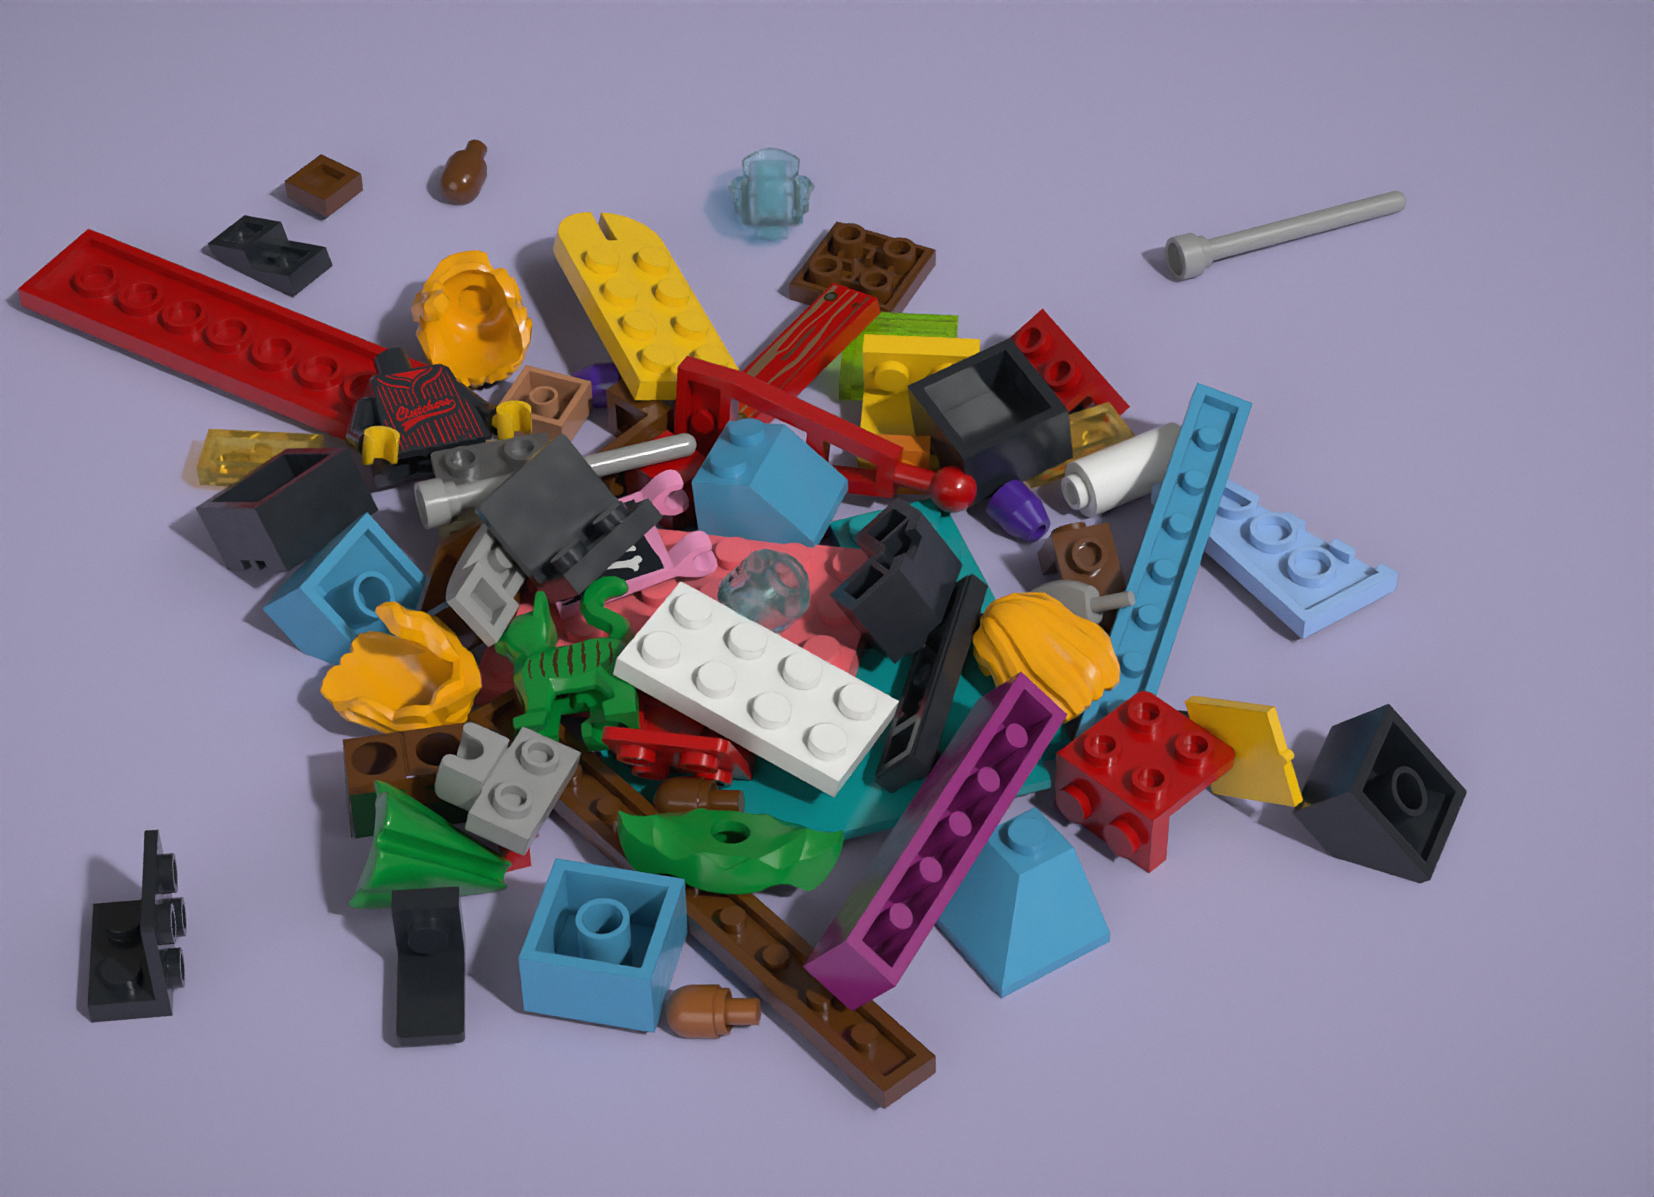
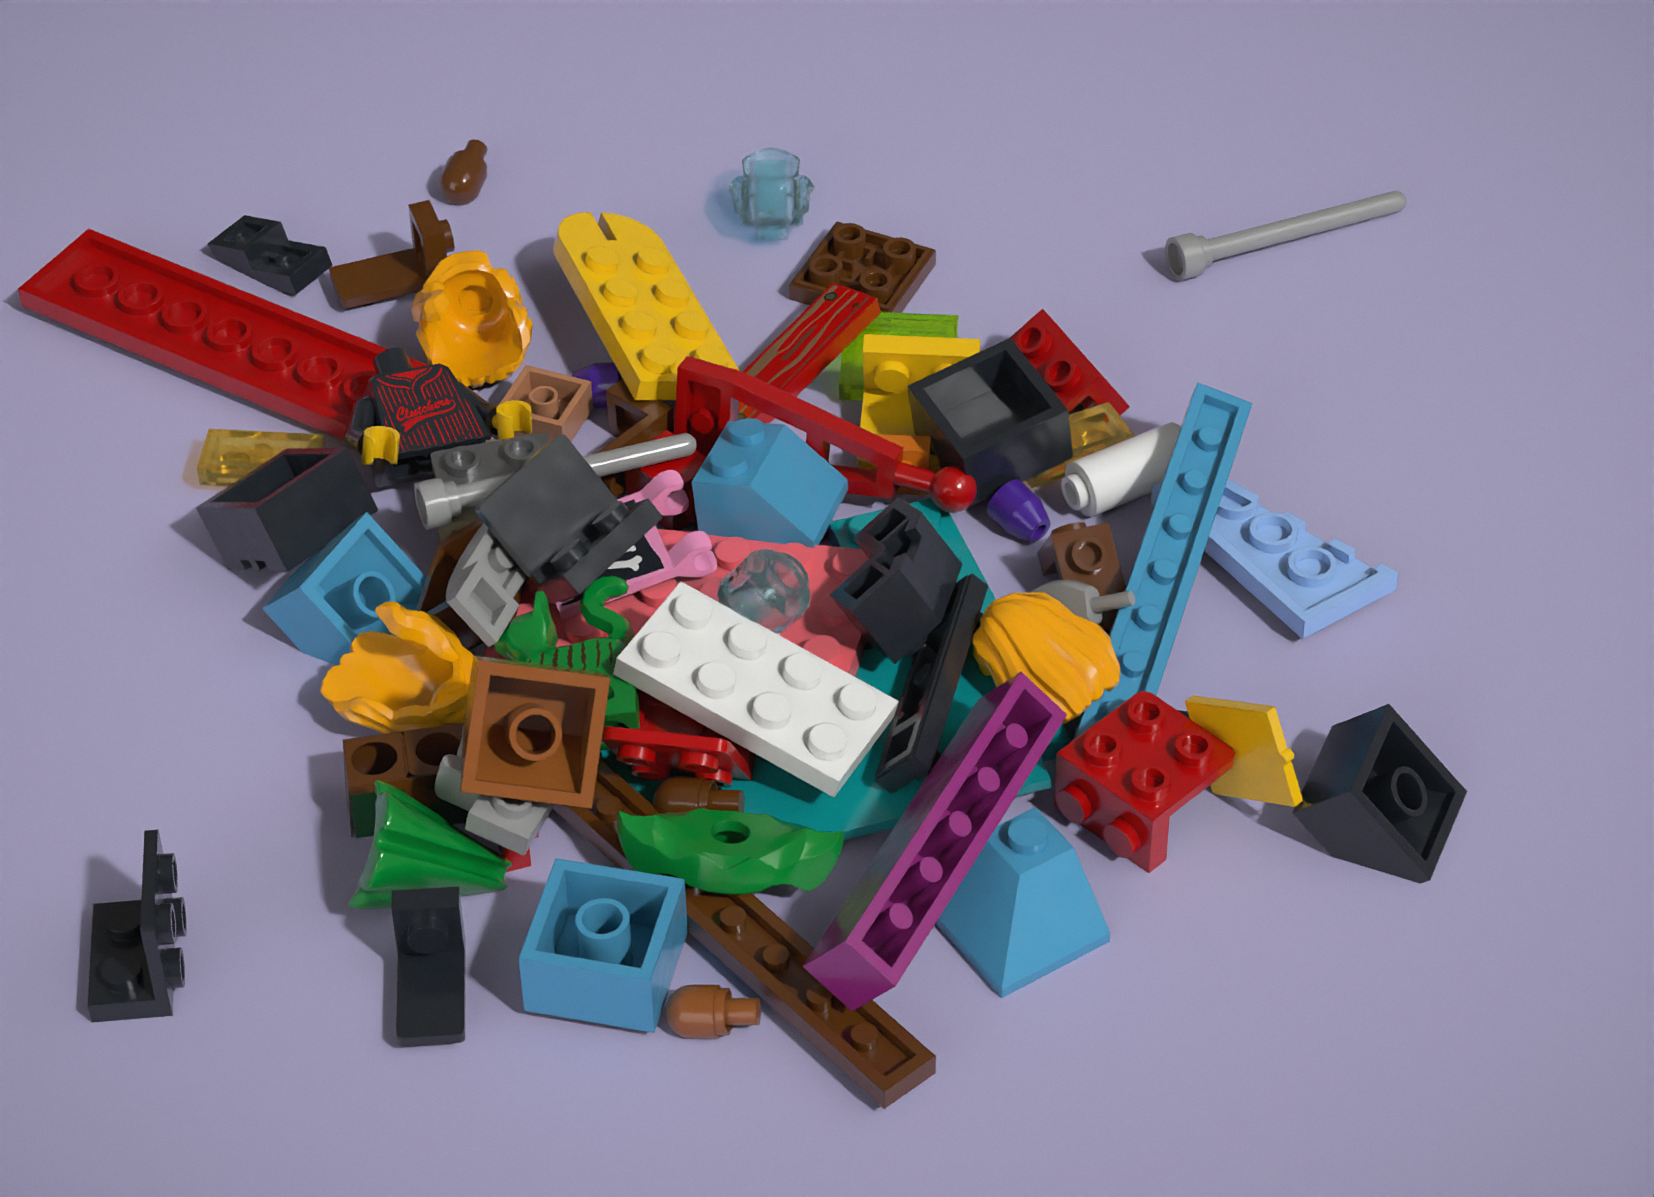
(324, 185): reddish brown plate -> none
(400, 271): none -> reddish brown bracket
(533, 731): none -> dark orange slope

